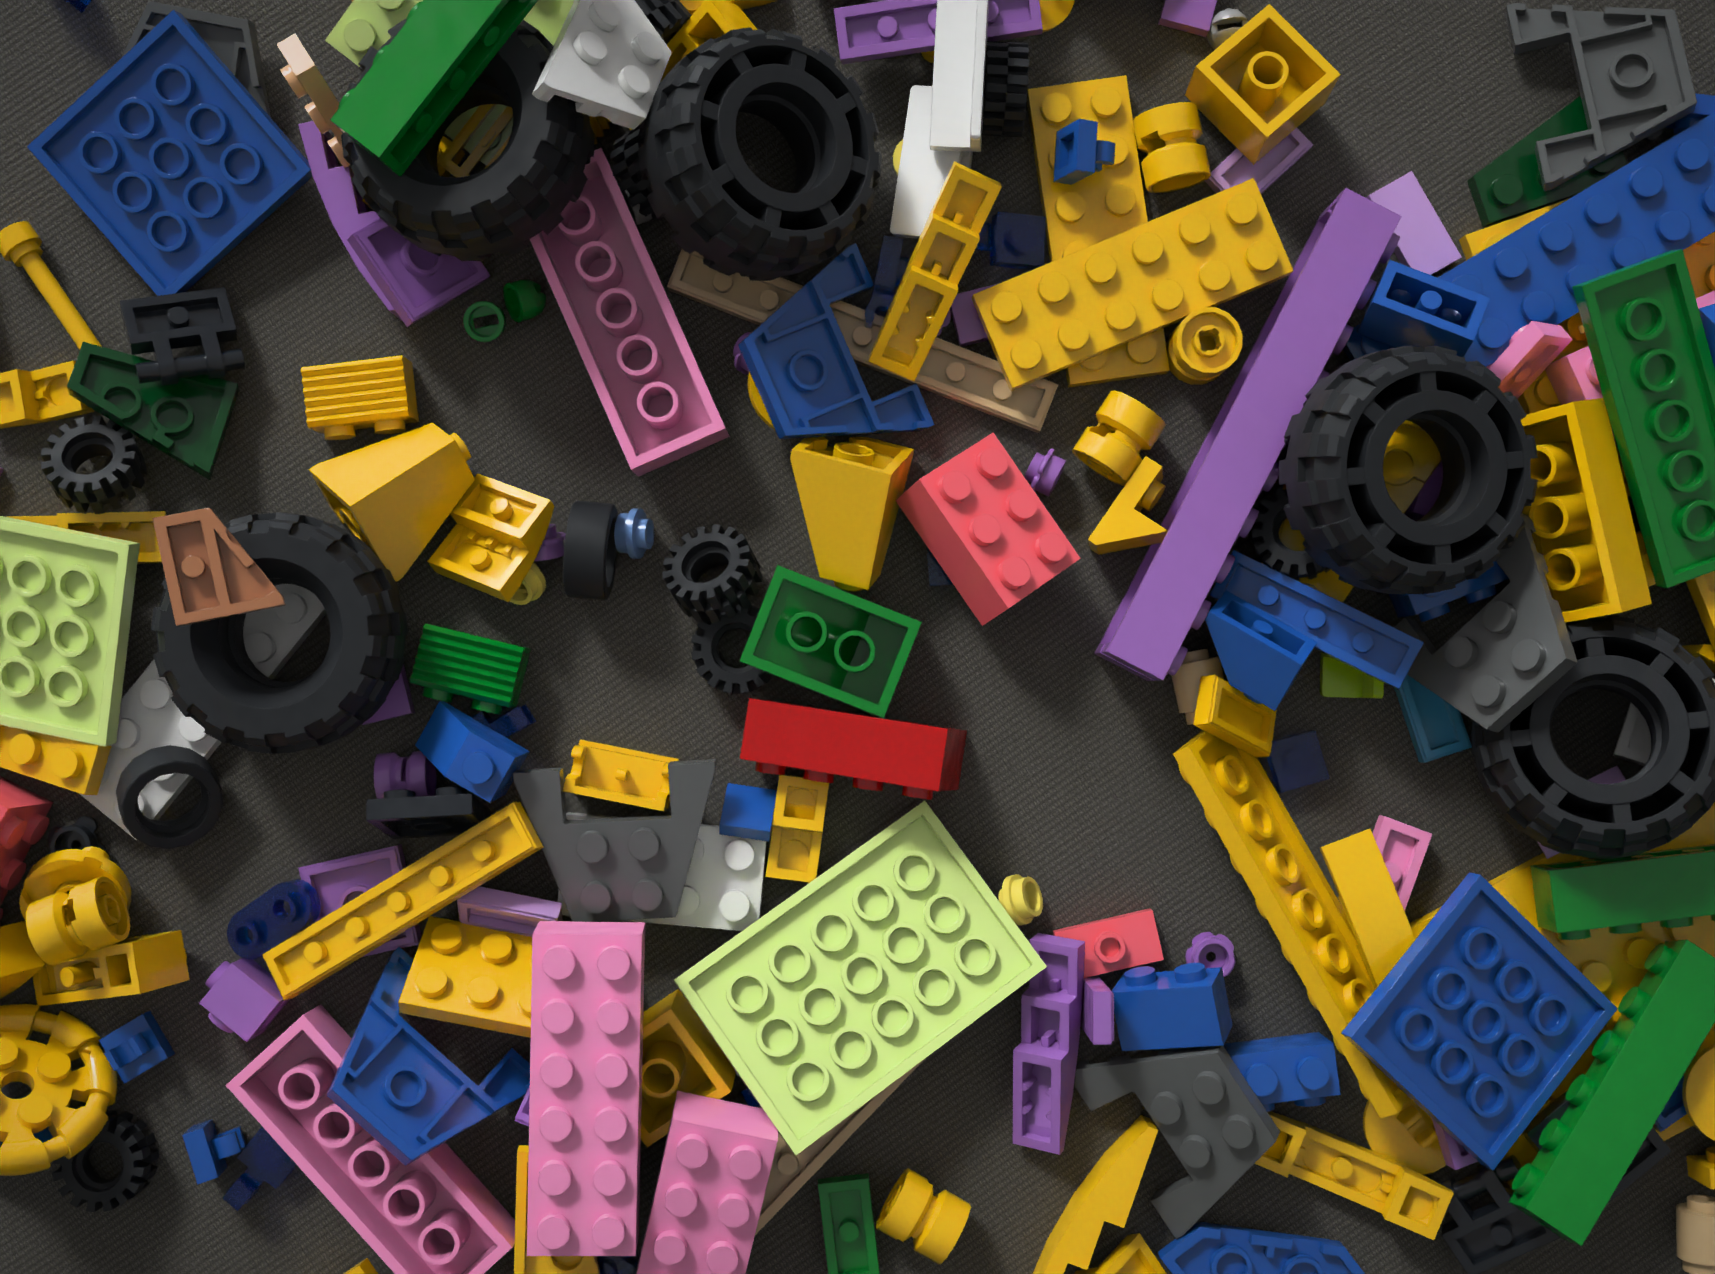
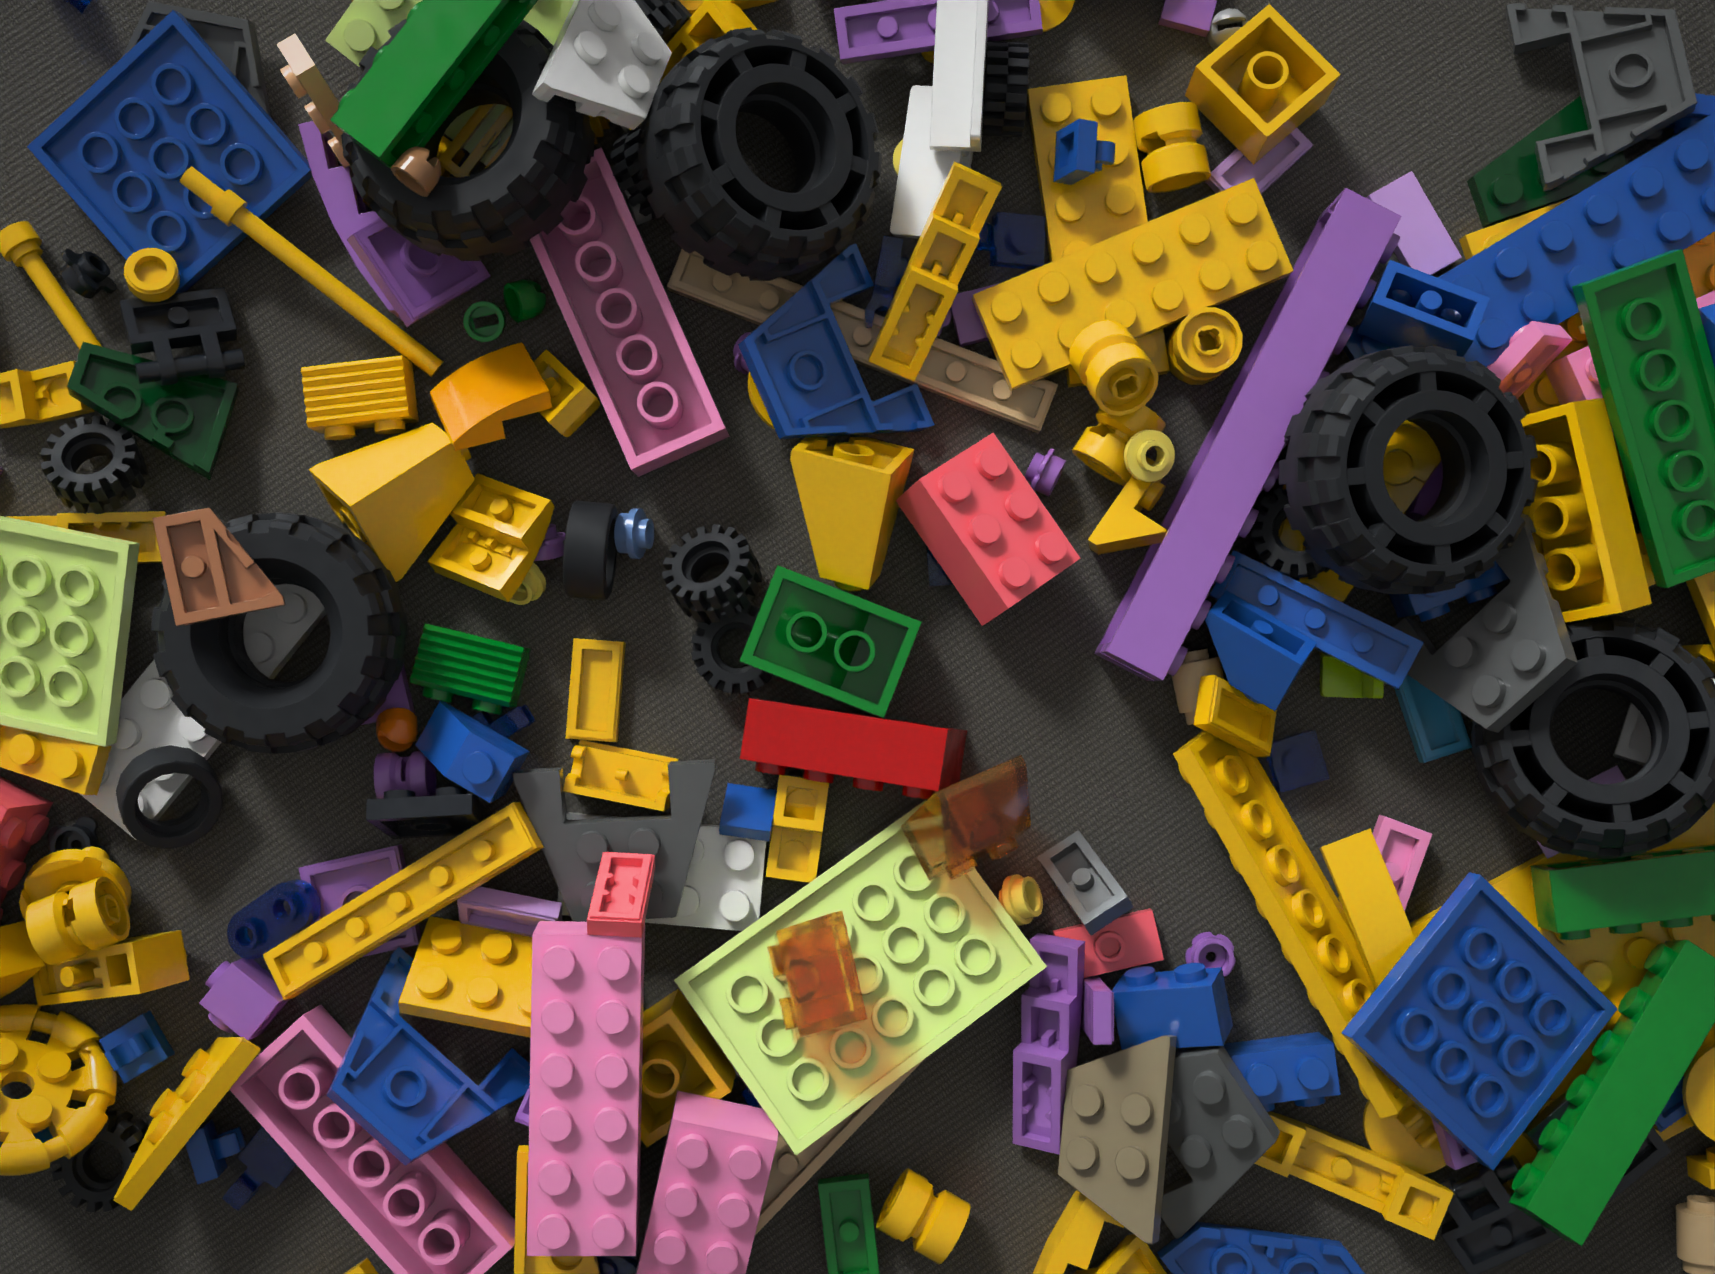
(86, 273): none -> black plate
(152, 274): none -> yellow tile
(183, 1111): none -> yellow wing
(232, 210): none -> yellow bar
(396, 729): none -> orange hinge
(416, 172): none -> medium nougat hinge
(486, 393): none -> light orange slope
(569, 396): none -> yellow slope
(595, 690): none -> yellow tile
(621, 895): none -> coral plate
(817, 977): none -> clear orange slope
(971, 820): none -> clear orange slope
(1085, 882): none -> dark grey slope
(1113, 367): none -> yellow wheel
(1119, 1132): none -> dark tan wing
(1136, 451): none -> light yellow plate

